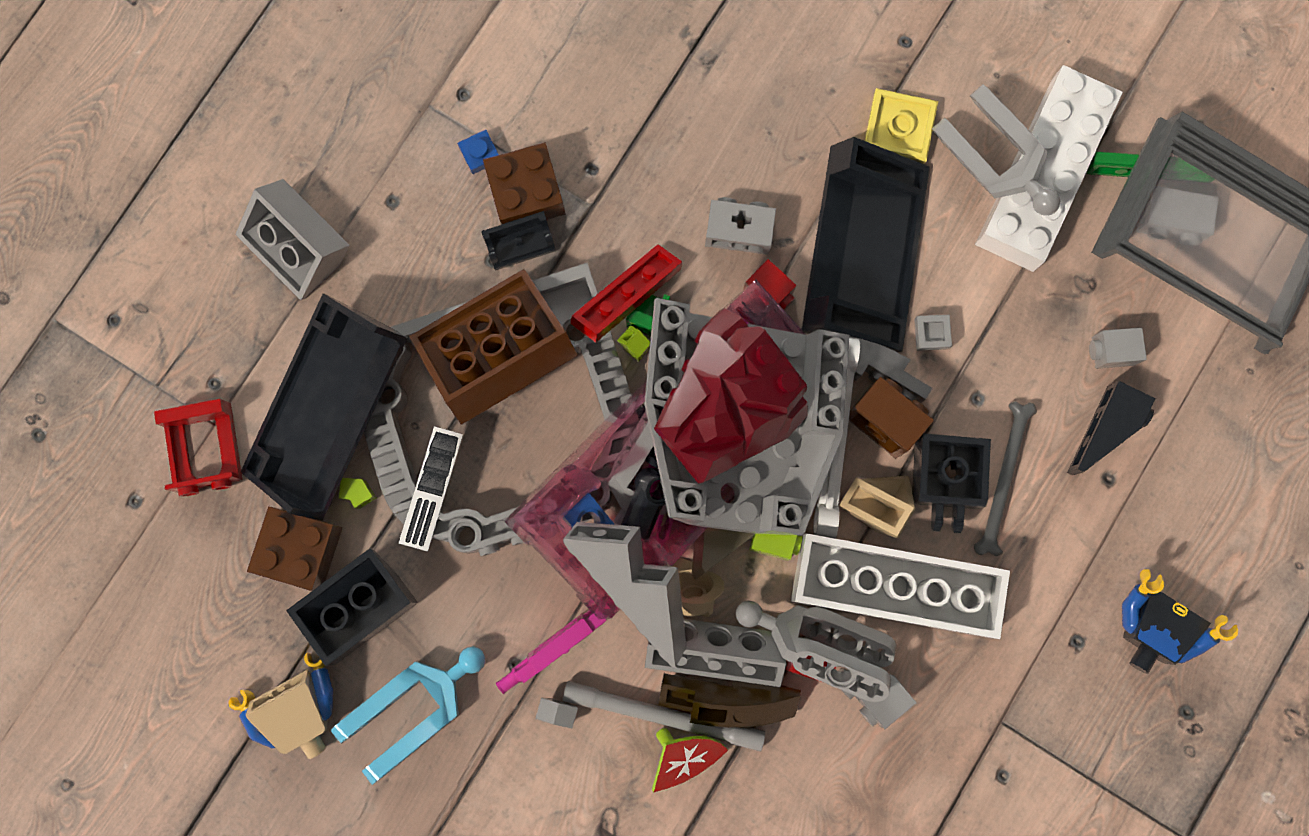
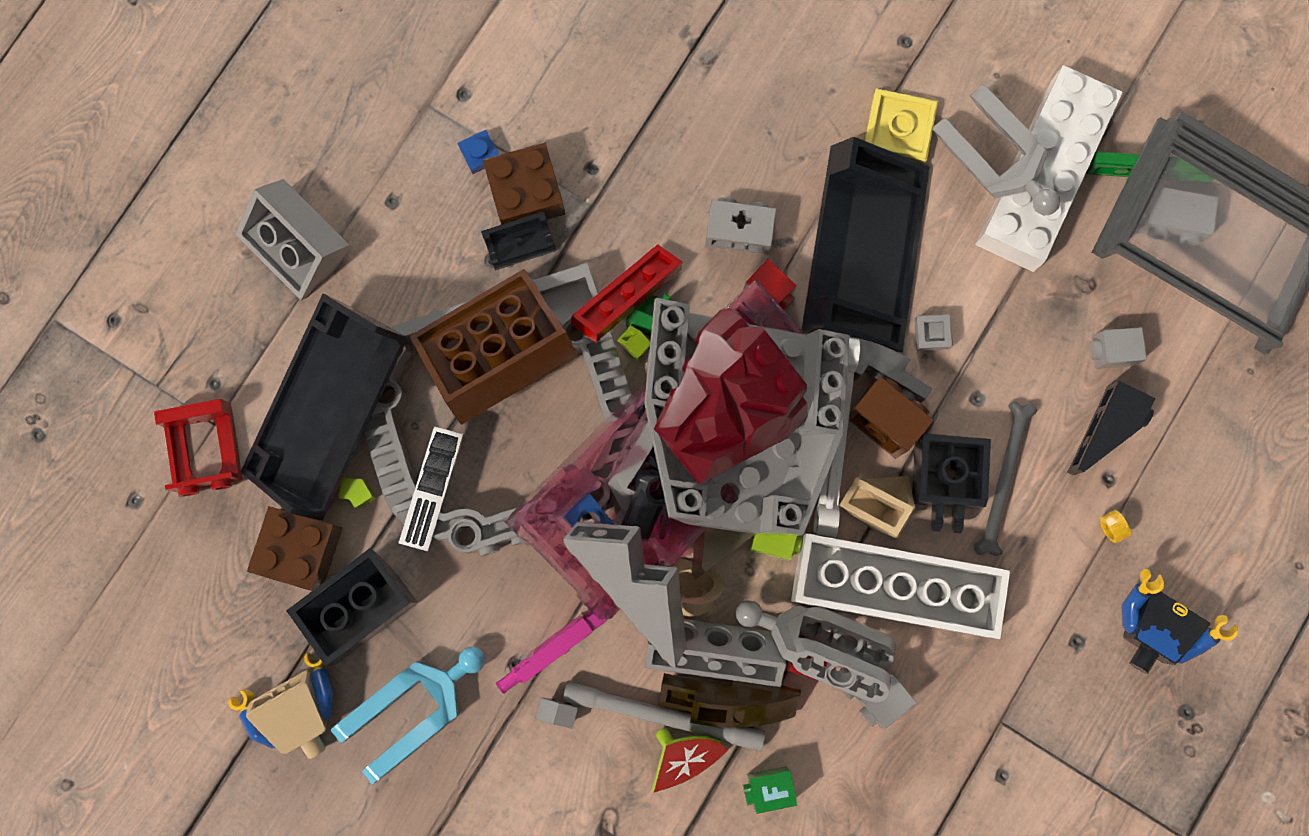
(770, 790): none -> green brick
(1115, 526): none -> yellow axle

